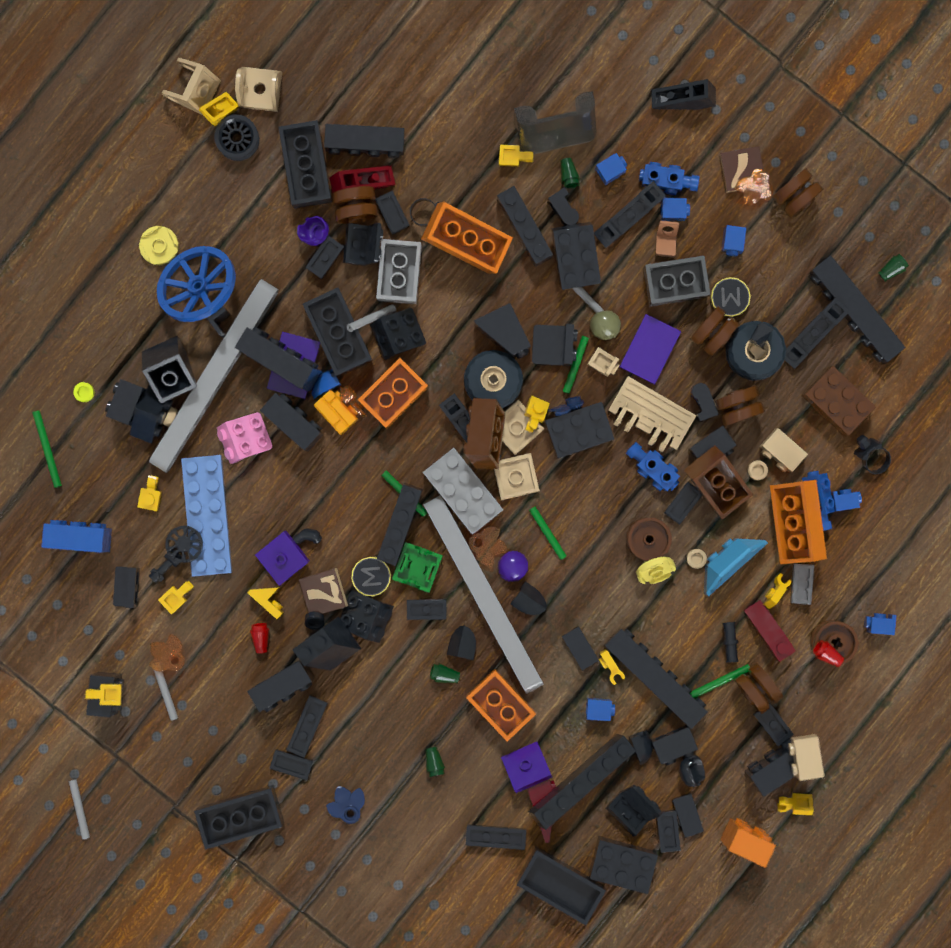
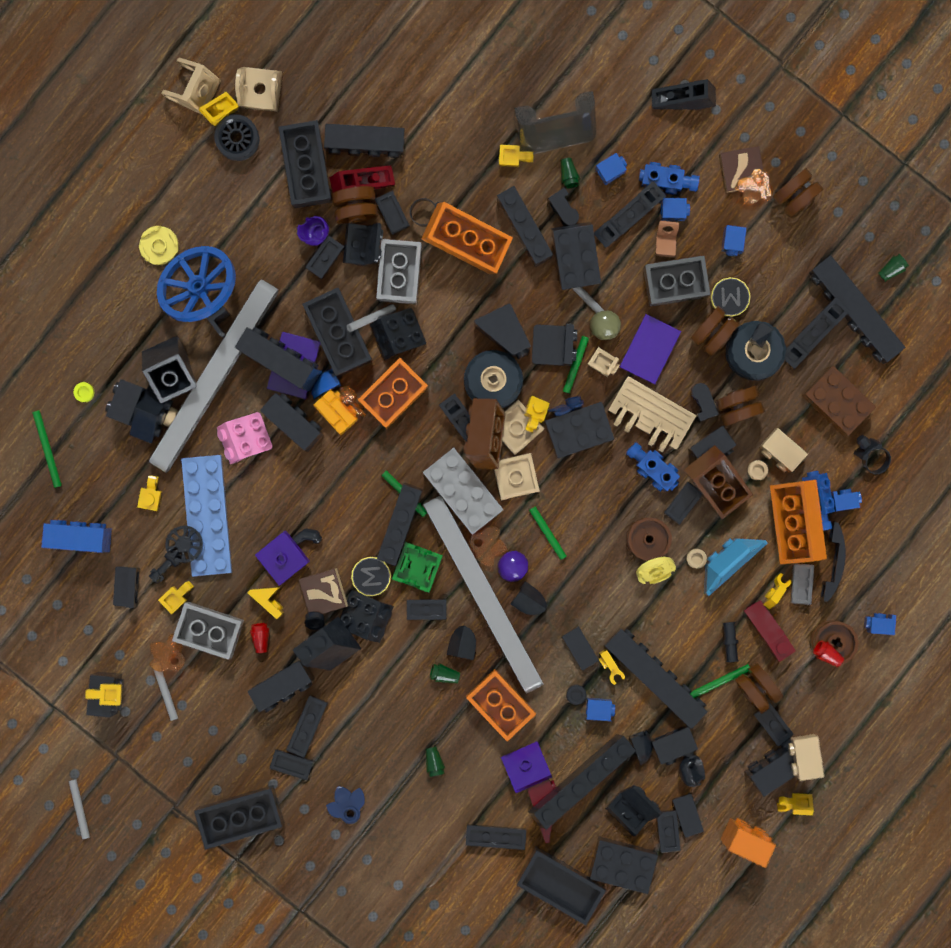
(208, 630): none -> light grey brick
(576, 694): none -> black tile
(829, 588): none -> black slope

